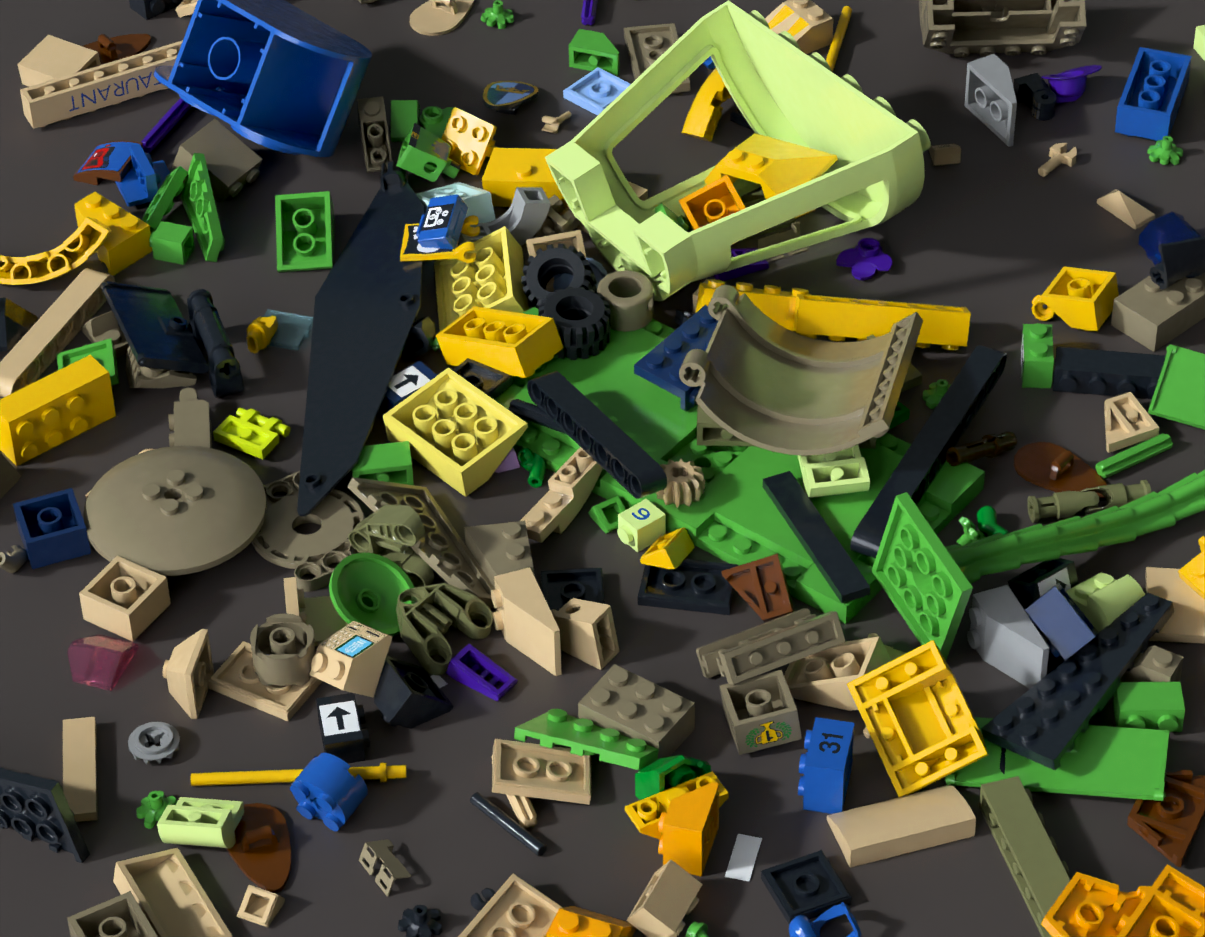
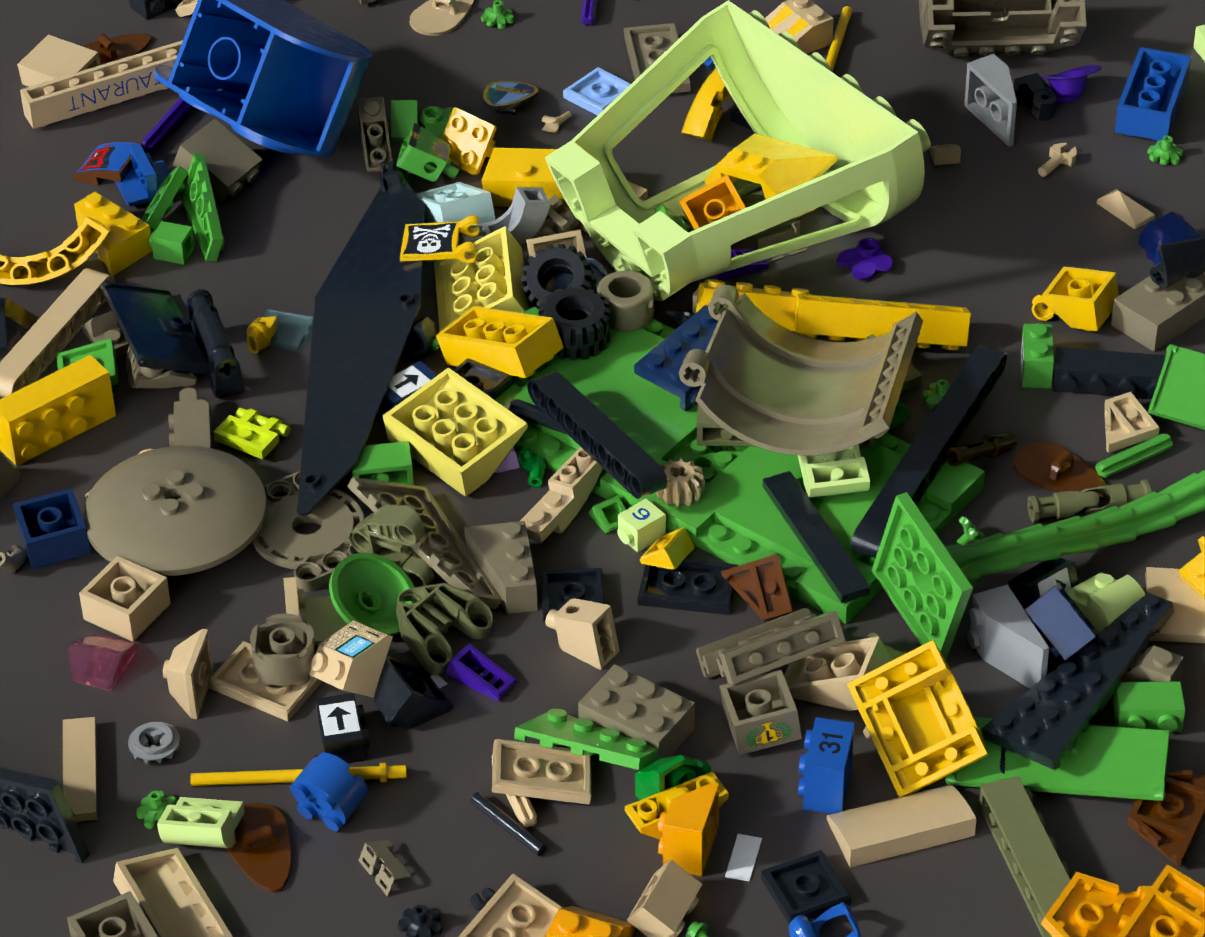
(260, 906): tan slope -> none
(304, 231): bright green slope -> none
(442, 222): blue piece -> none
(526, 618): tan slope -> none
(593, 50): bright green slope -> none
(988, 521): green arm -> none

